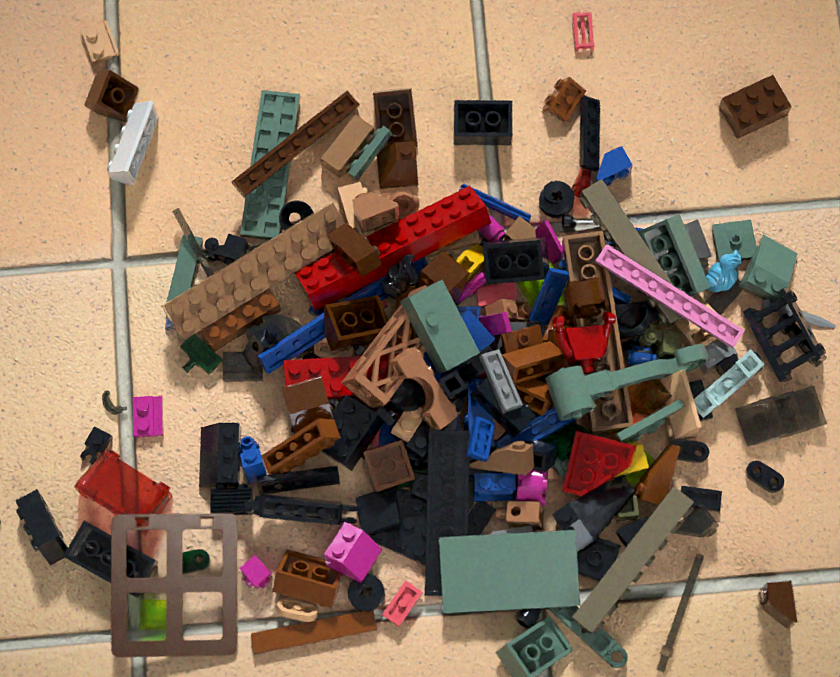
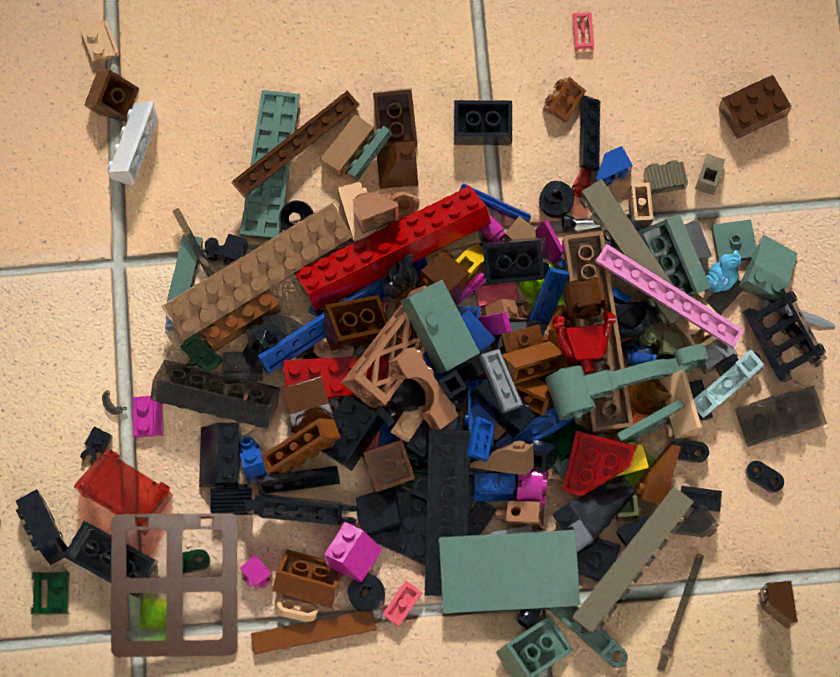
(57, 593): none -> dark green plate
(215, 394): none -> clear smoke brick
(354, 249): reddish brown brick -> none
(641, 205): none -> light nougat brick
(666, 177): none -> dark tan brick
(710, 174): none -> dark tan slope

